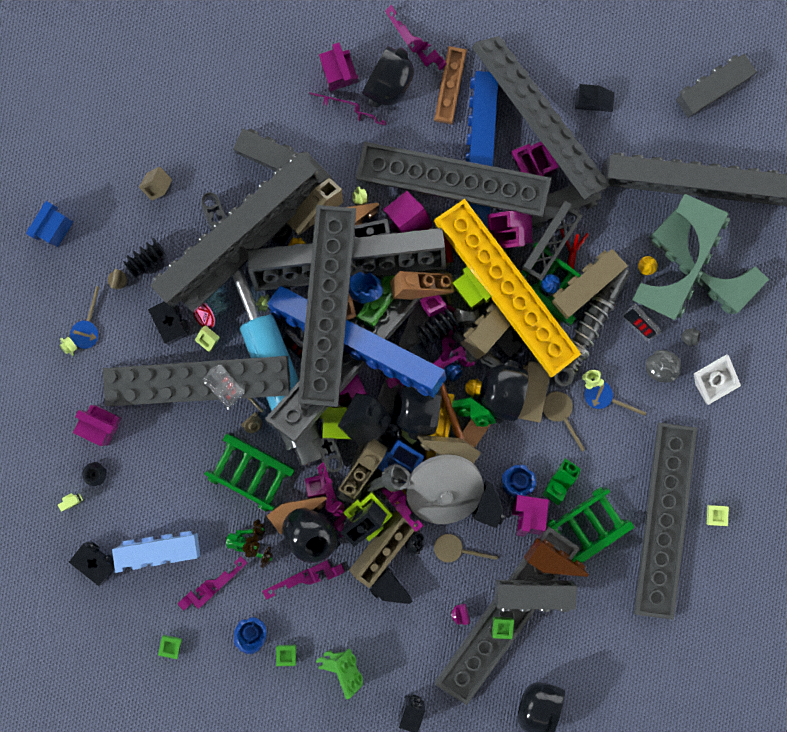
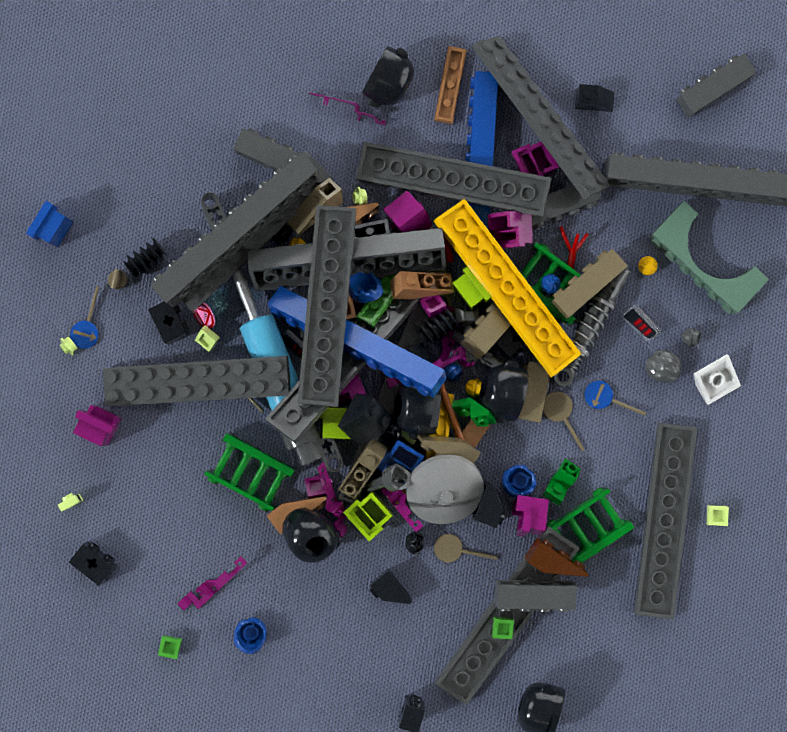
(100, 474): black plate -> none
(155, 183): dark tan panel -> none
(156, 551): light blue wedge -> none
(223, 385): clear slope -> none
(250, 545): plant -> none
(252, 424): dark tan plate -> none
(262, 303): yellowish green plate -> none
(286, 655): bright green plate -> none
(312, 578): magenta piece -> none
(338, 68): magenta plate -> none
(345, 666): bright green plate -> none
(364, 523): black brick -> none
(382, 550): dark tan brick -> none
(419, 44): magenta piece -> none
(460, 614): magenta plate -> none
(548, 234): dark grey fence -> none
(593, 374): yellowish green plate -> none
(708, 223): sand green arch -> none

